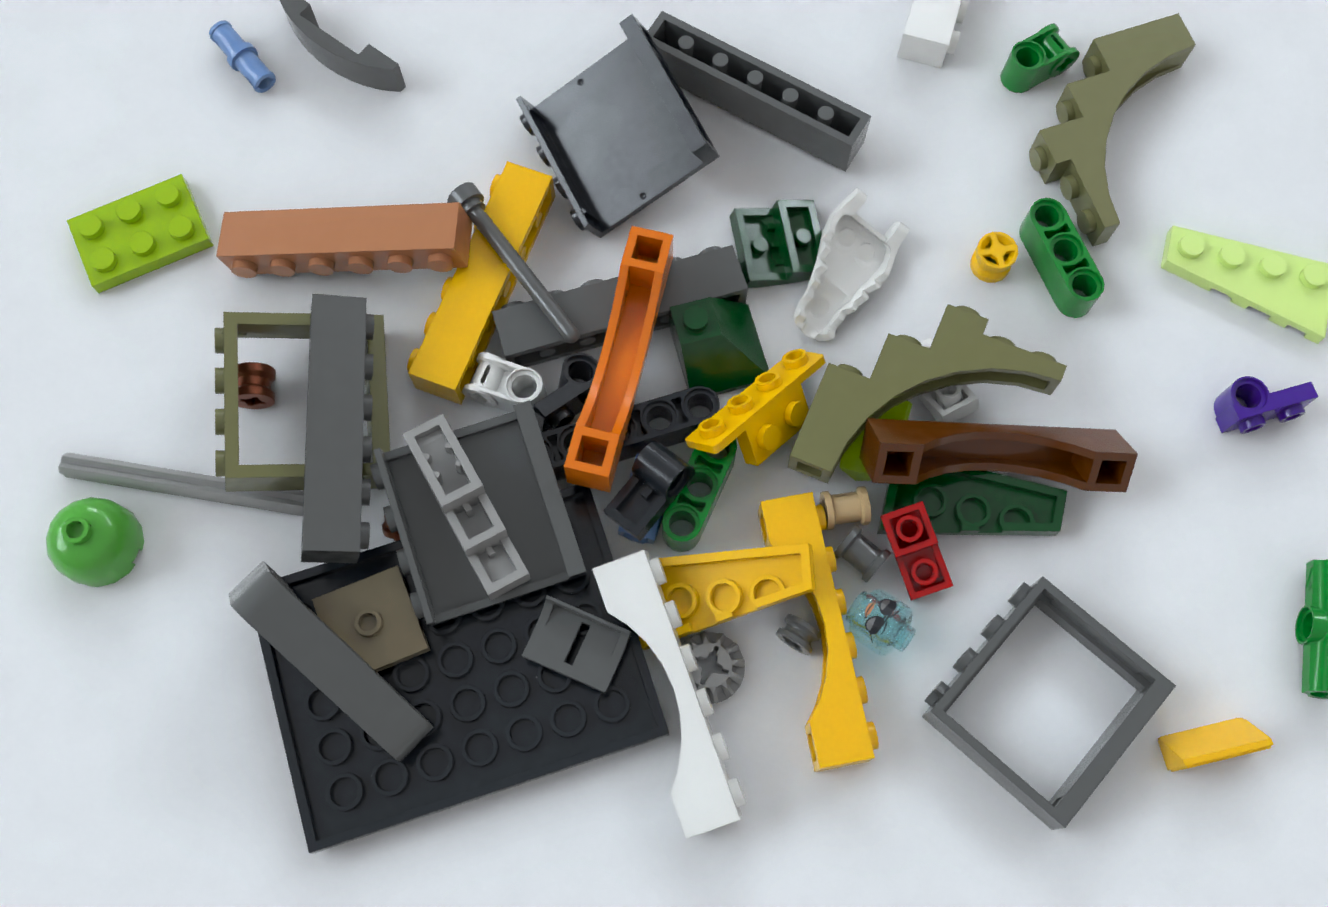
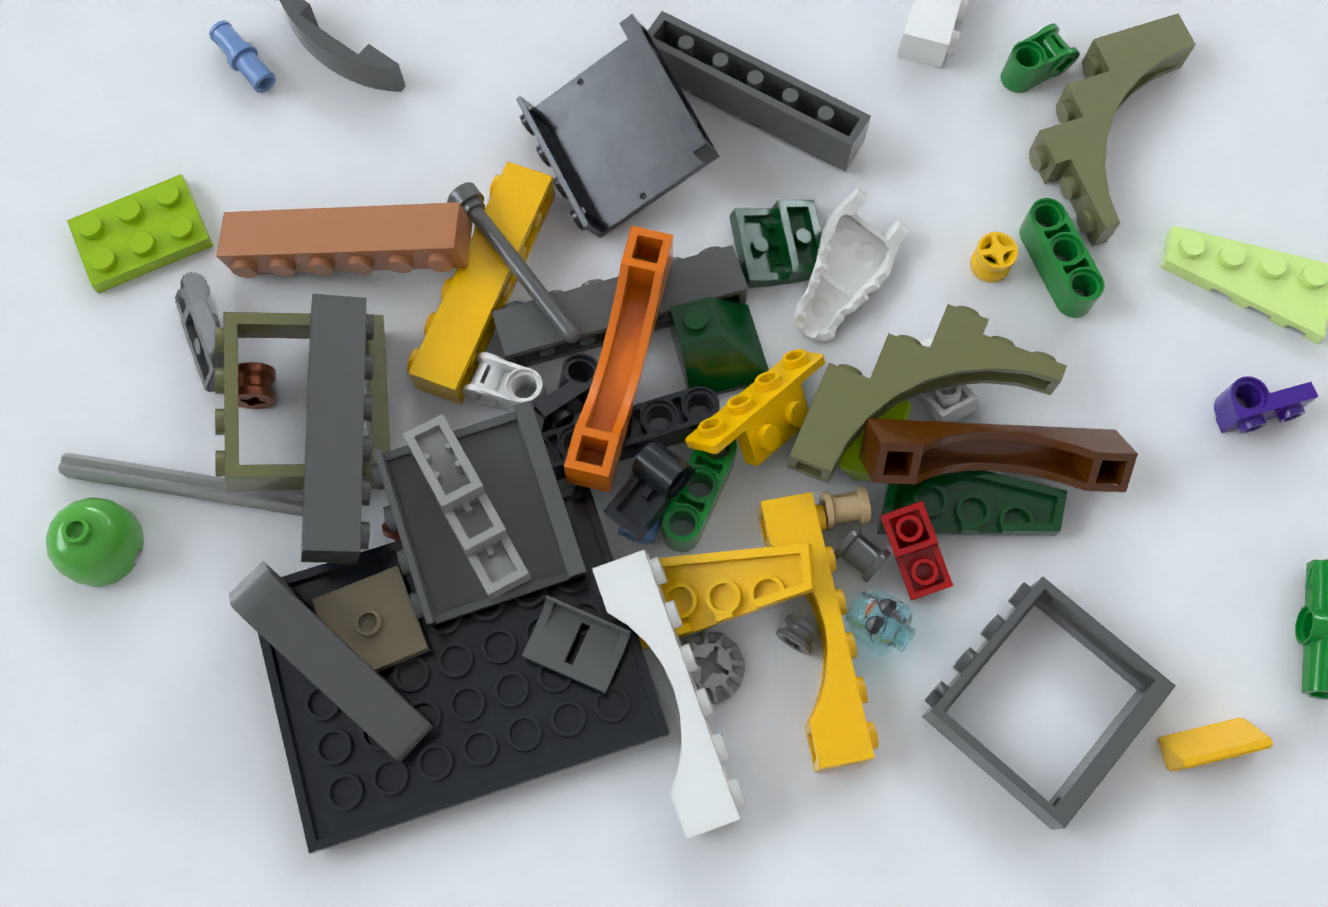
(199, 326): none -> hinge

